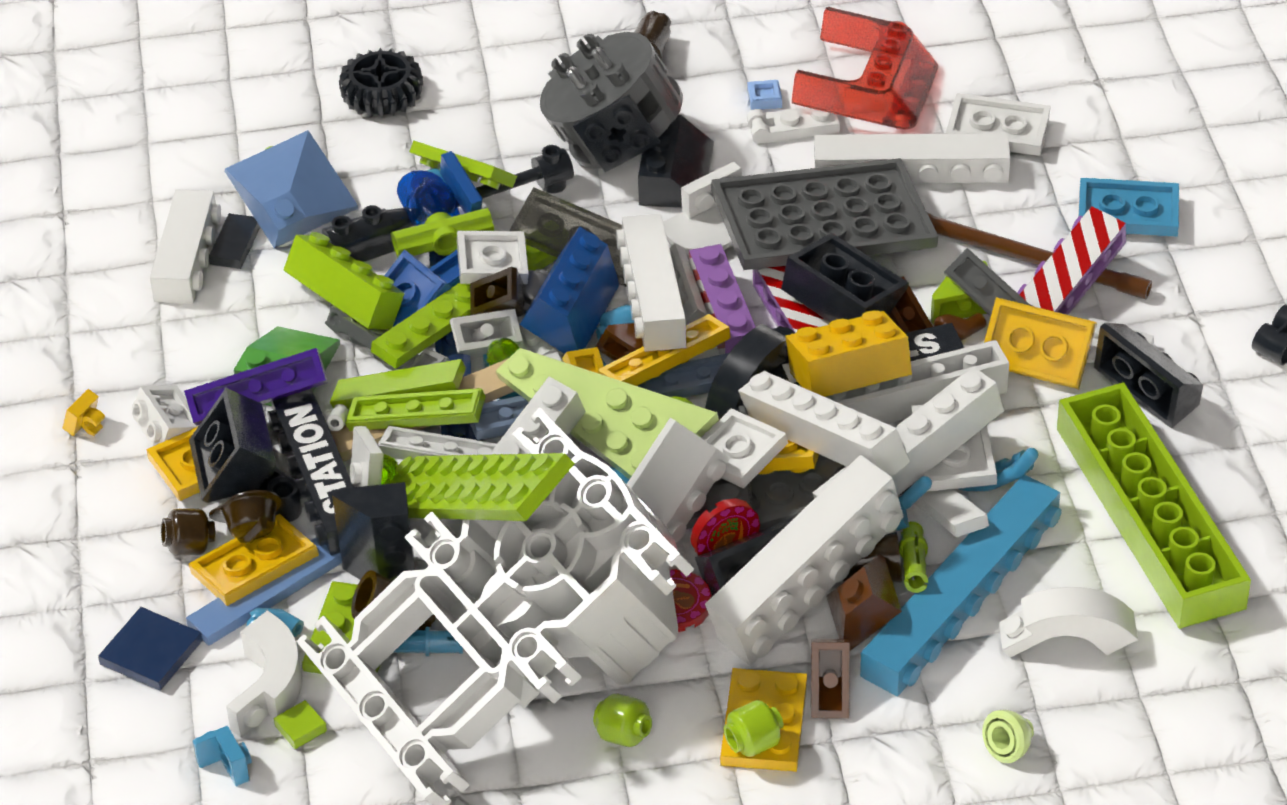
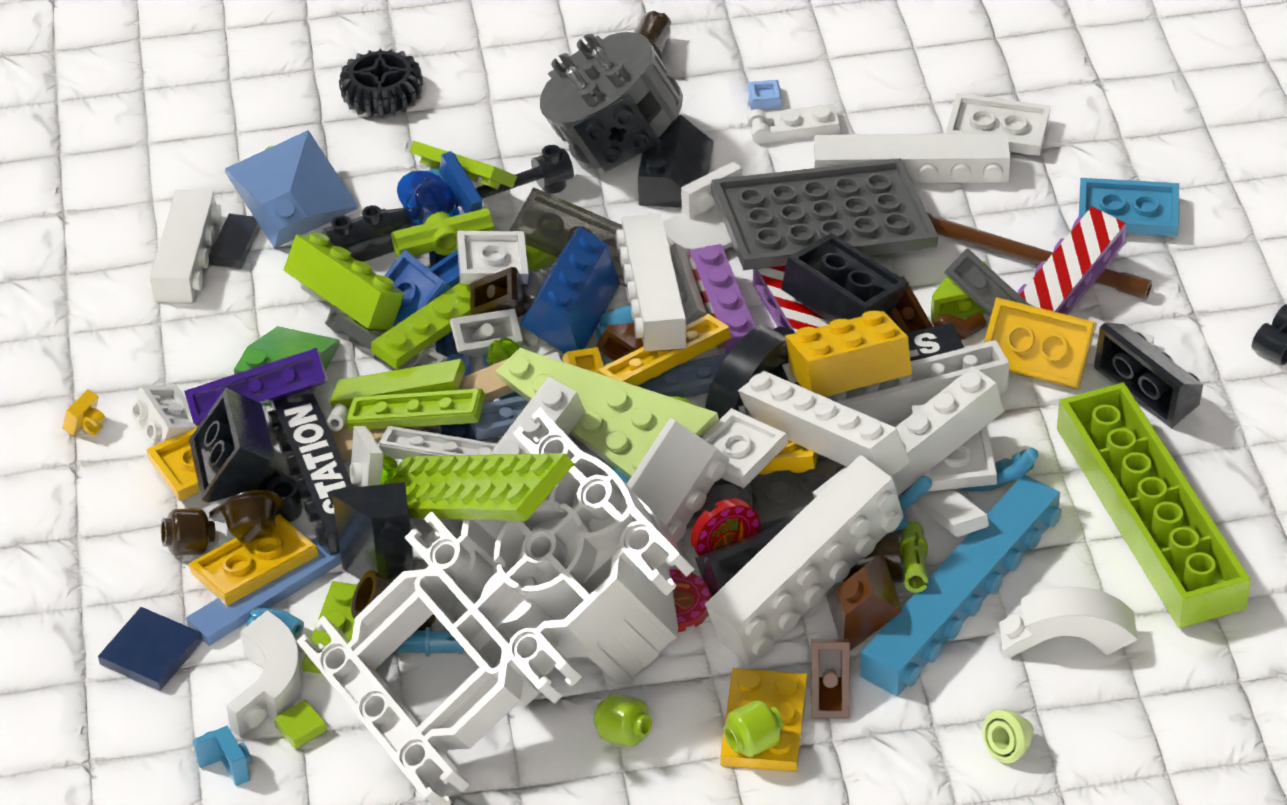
(892, 83): clear red windscreen -> none

